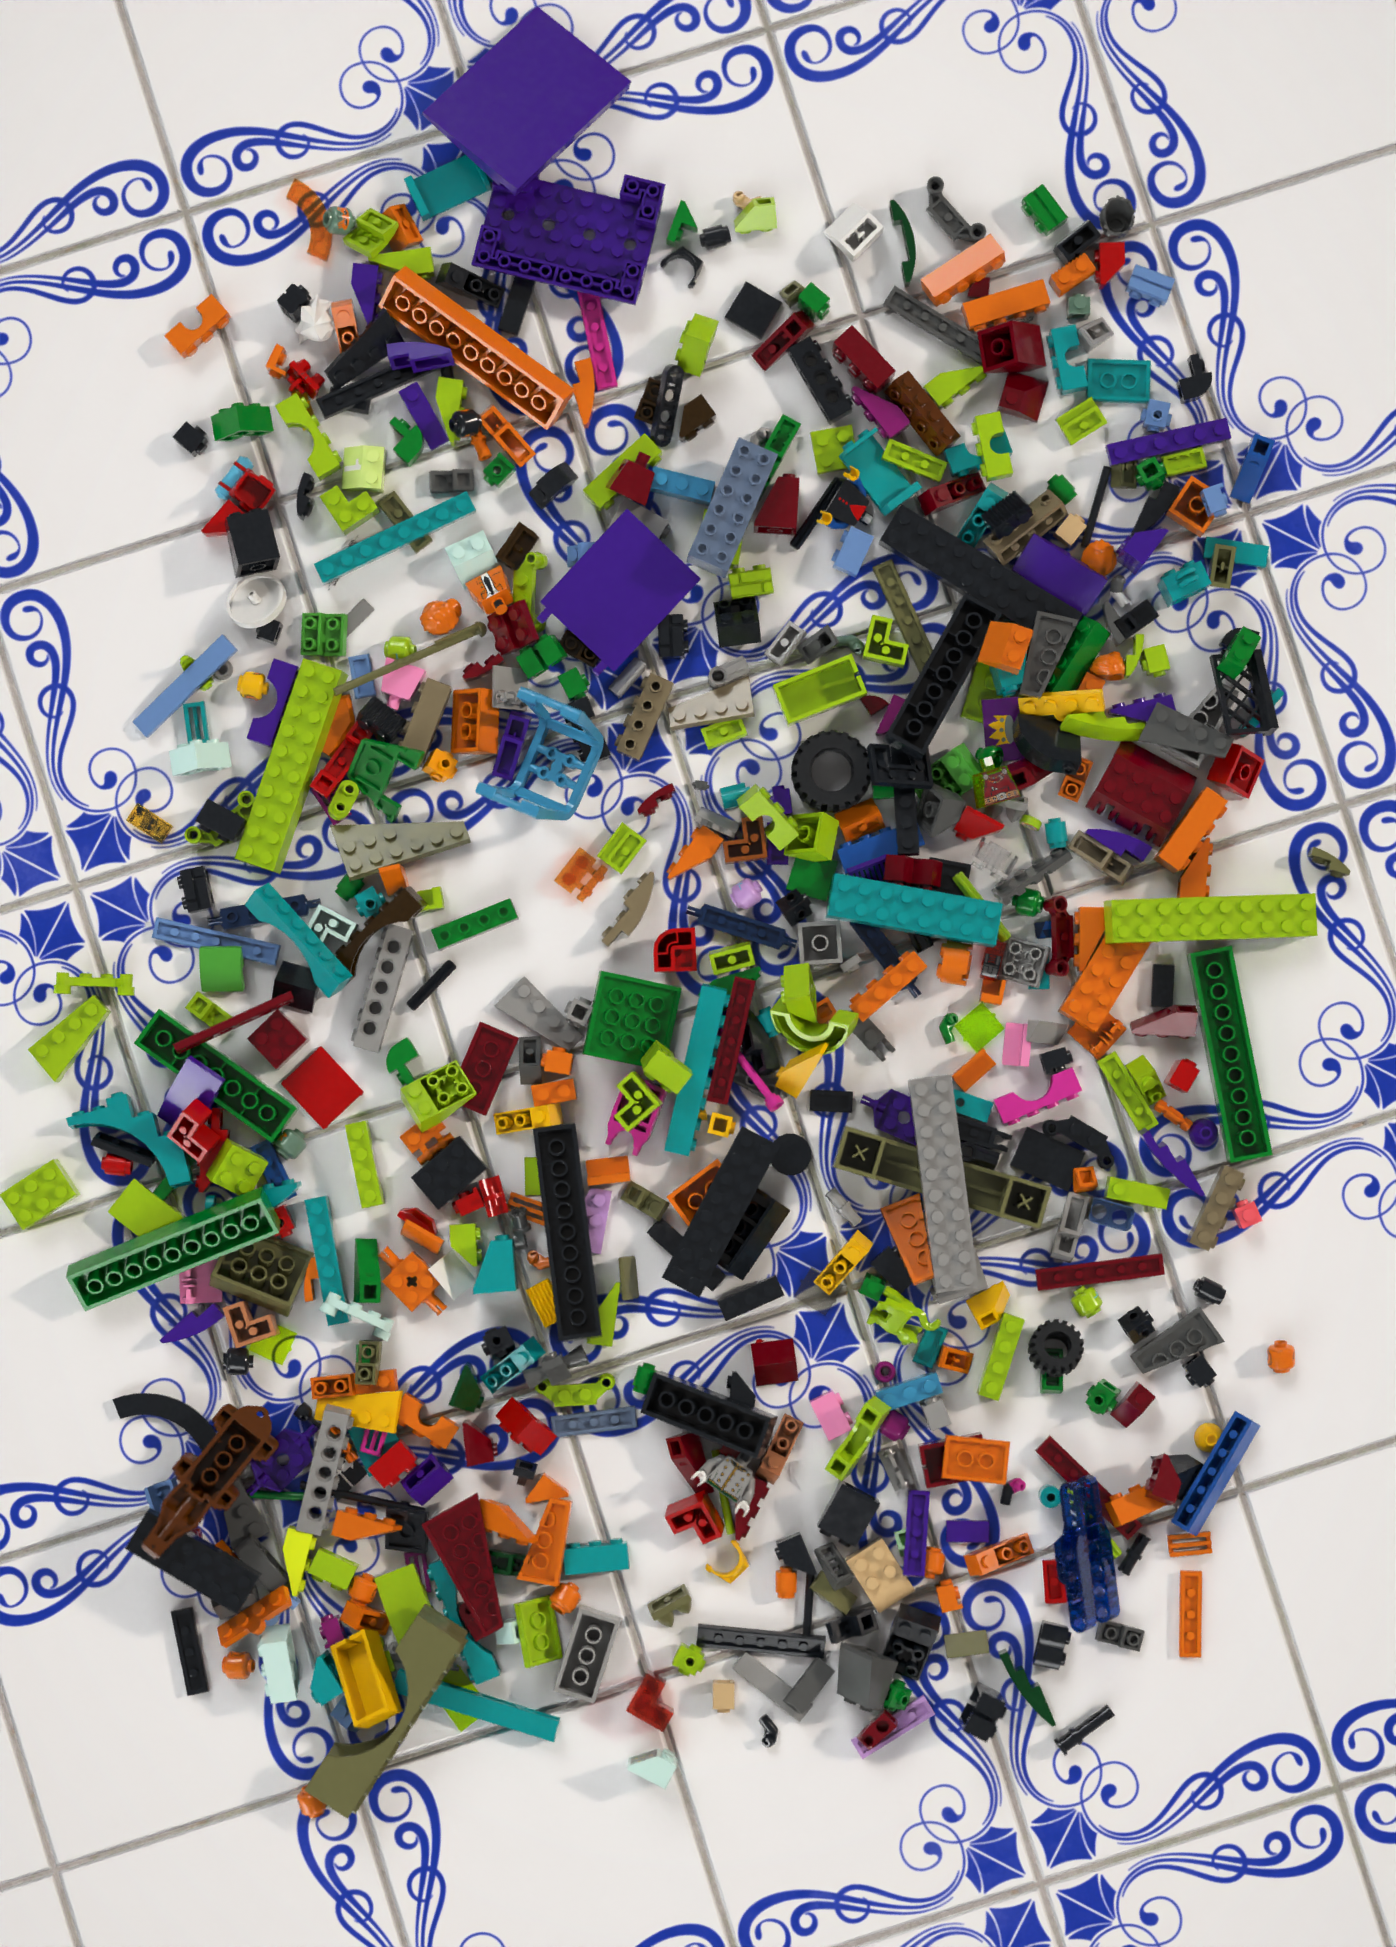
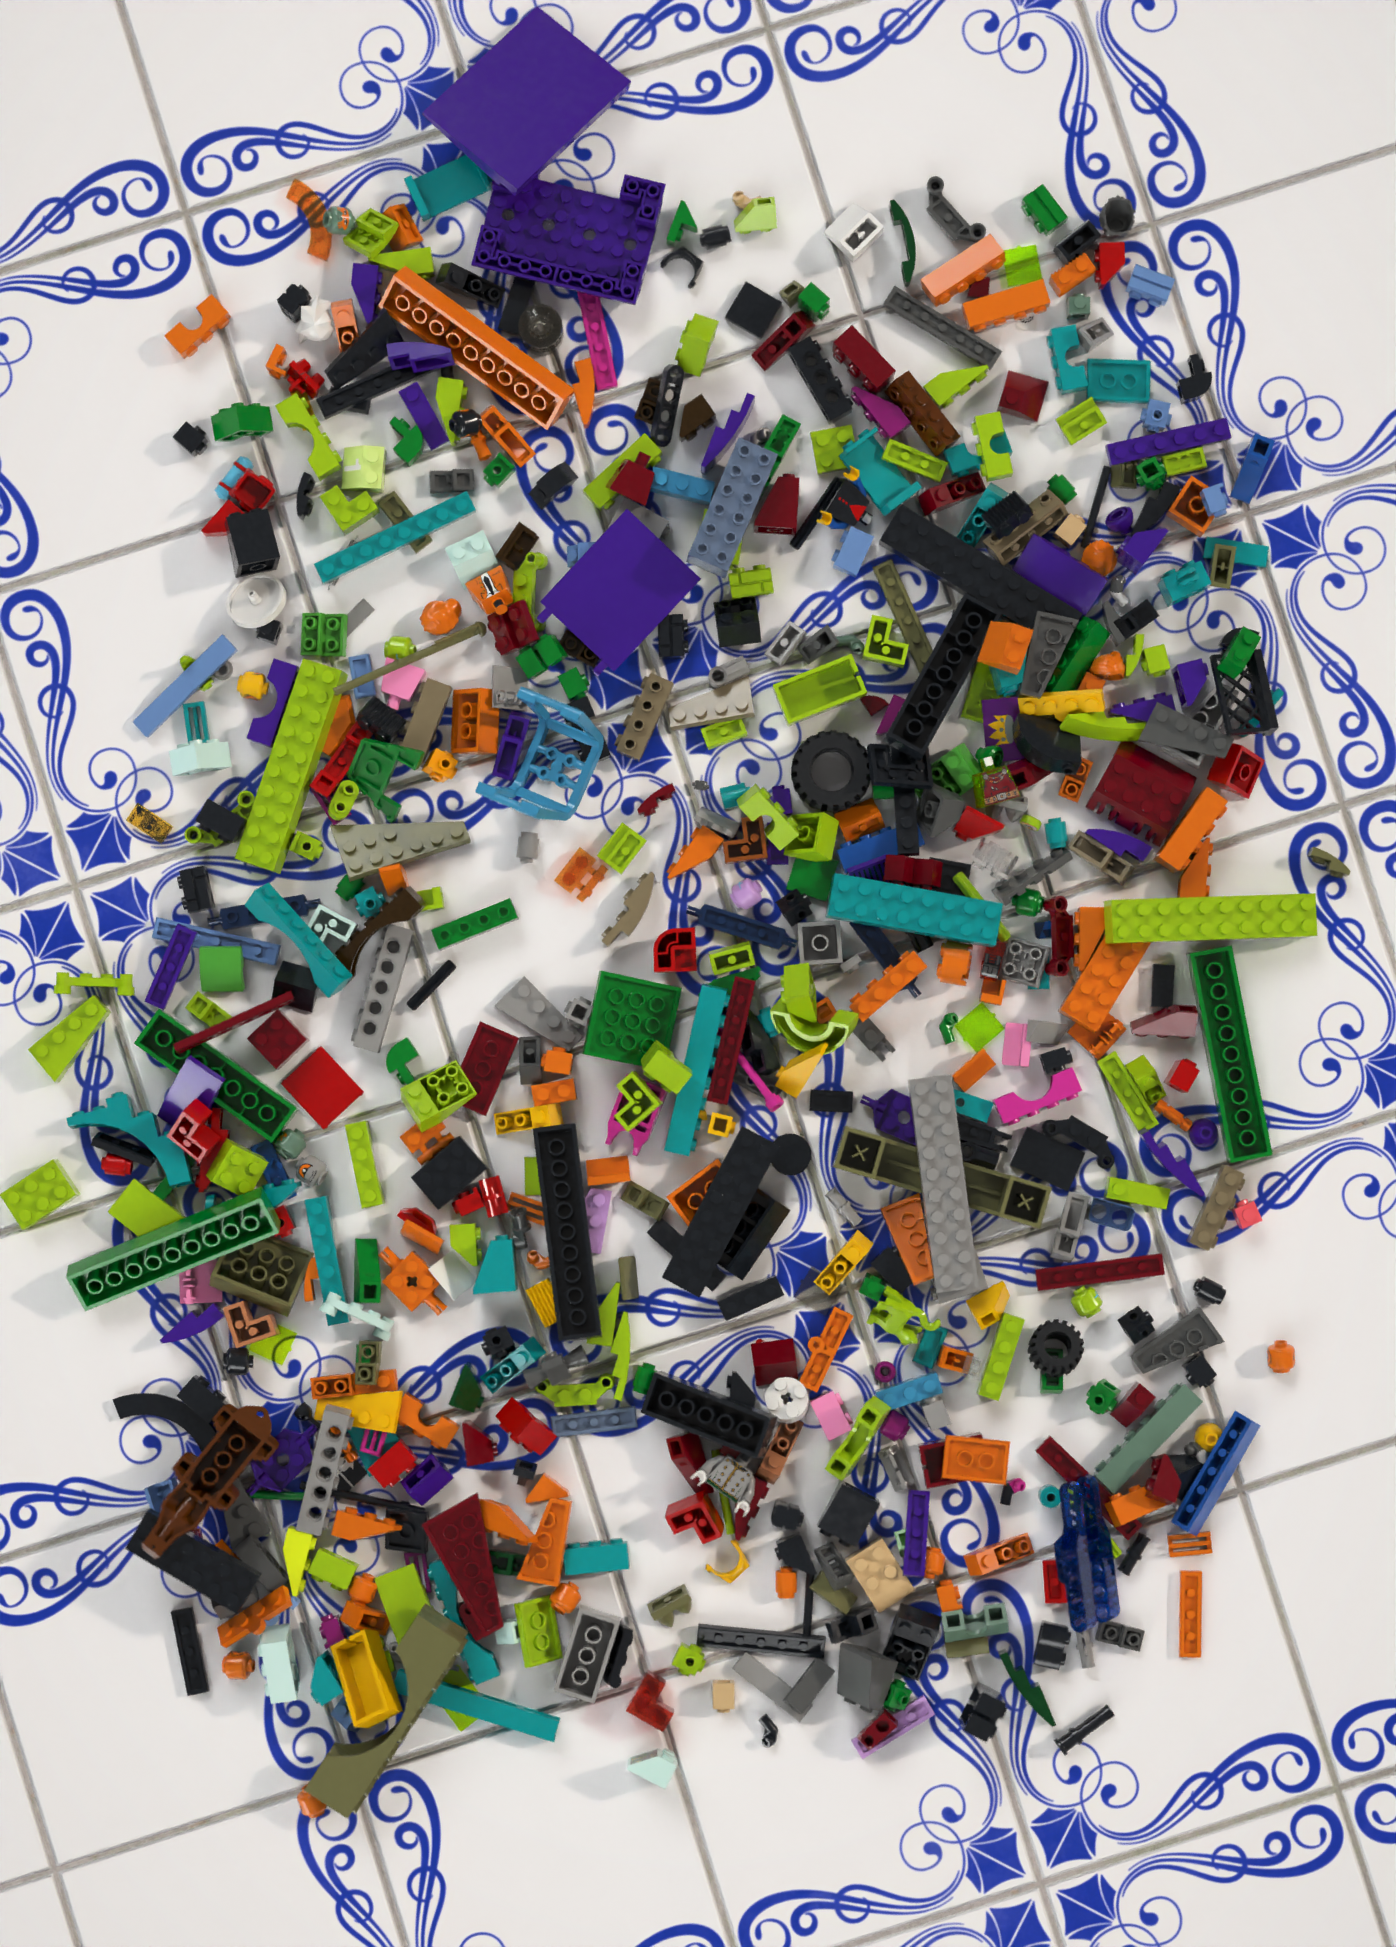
(171, 966): none -> dark purple plate
(202, 1398): none -> black brick
(298, 843): none -> lime brick
(311, 1170): none -> light grey head
(476, 671): dark red slope -> none
(527, 847): none -> light grey brick
(541, 342): none -> clear smoke wheel
(618, 1656): none -> black plate
(621, 1347): none -> lime slope
(627, 677): light grey slope -> none
(724, 438): none -> dark purple slope
(785, 1388): none -> white brick
(786, 1515): none -> black brick
(825, 1348): none -> orange hinge
(967, 1531): dark purple tile -> none
(974, 1367): none -> clear tile
(988, 1622): none -> sand green arch
(1011, 348): dark red slope -> none
(1022, 265): none -> clear neon green piece
(1084, 1179): orange slope -> none
(1086, 1660): none -> light grey pin
(1120, 520): none -> dark purple brick
(1147, 1437): none -> sand green brick
(1189, 680): none -> dark purple slope
(1194, 1449): none -> dark grey arm

